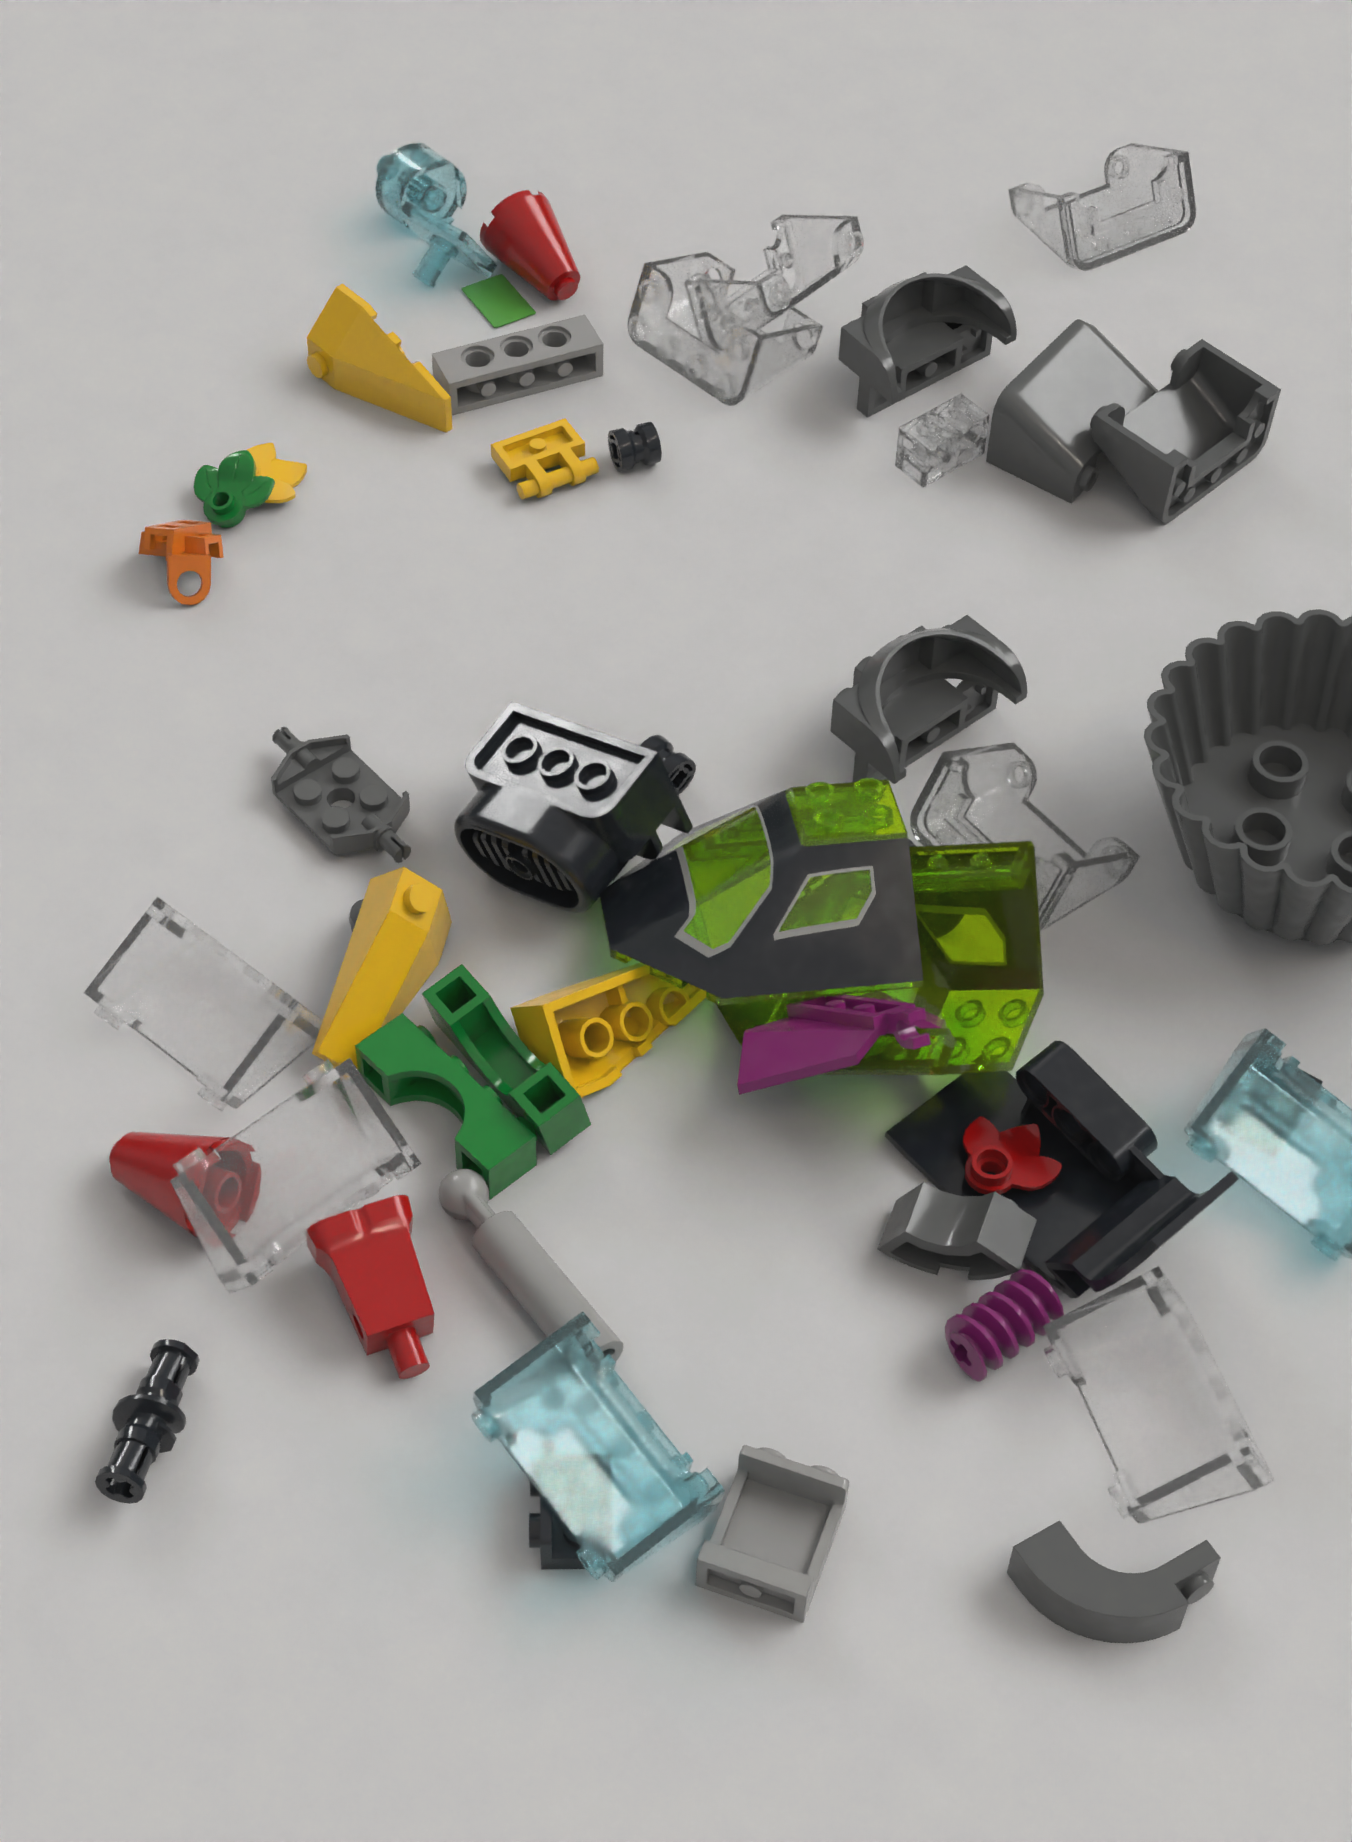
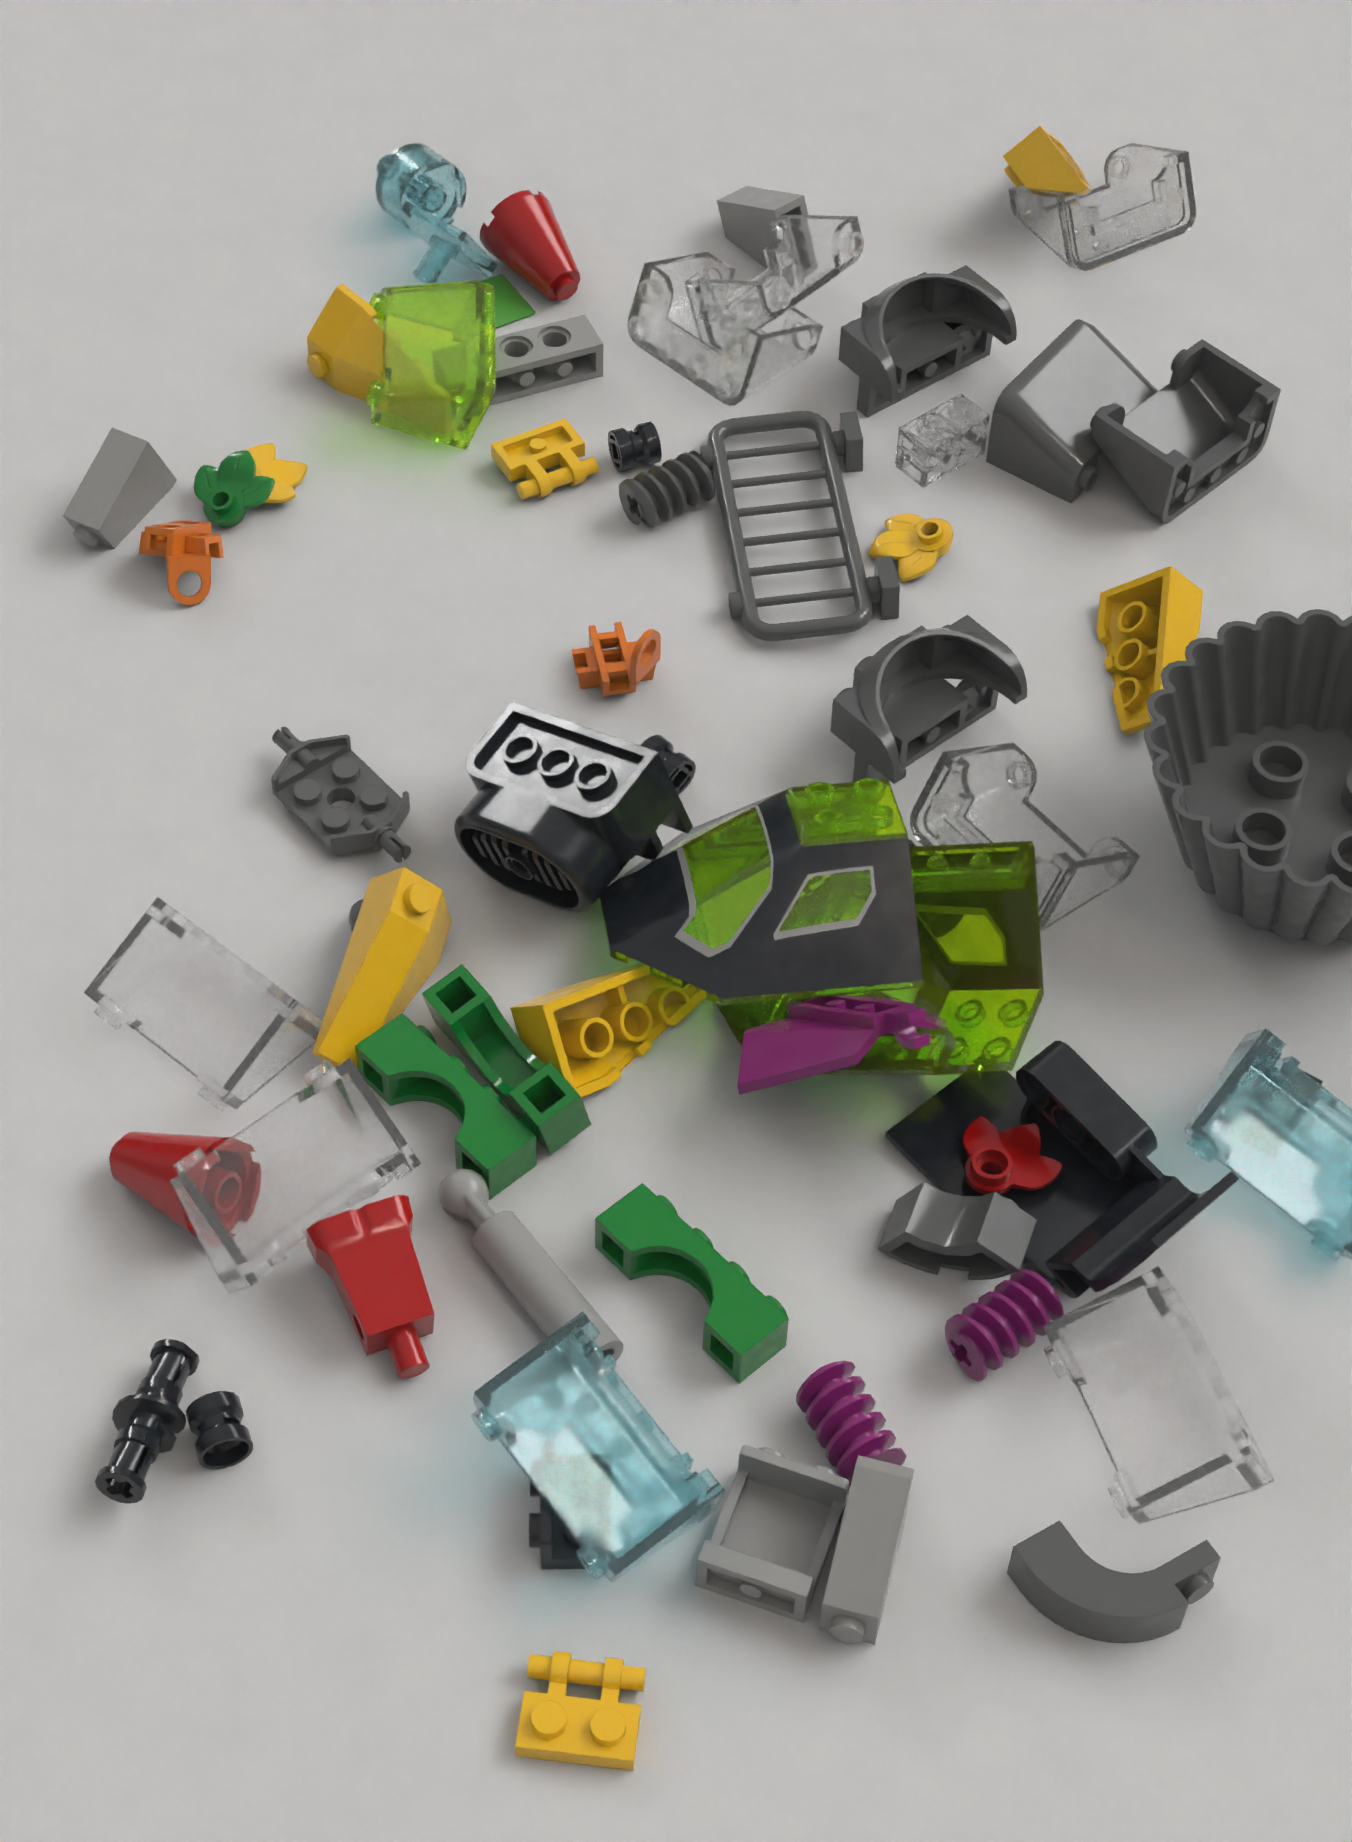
(118, 490): none -> light grey slope
(219, 1430): none -> black wheel
(435, 359): none -> clear neon green windscreen
(576, 1727): none -> yellow plate
(620, 668): none -> orange piece
(649, 1238): none -> green arch
(667, 489): none -> dark grey piece
(749, 215): none -> light grey slope
(845, 1418): none -> magenta piece
(847, 442): none -> dark grey bar
(866, 1550): none -> light grey slope
(914, 543): none -> yellow plate
(1045, 165): none -> yellow wedge
(1143, 631): none -> yellow wedge

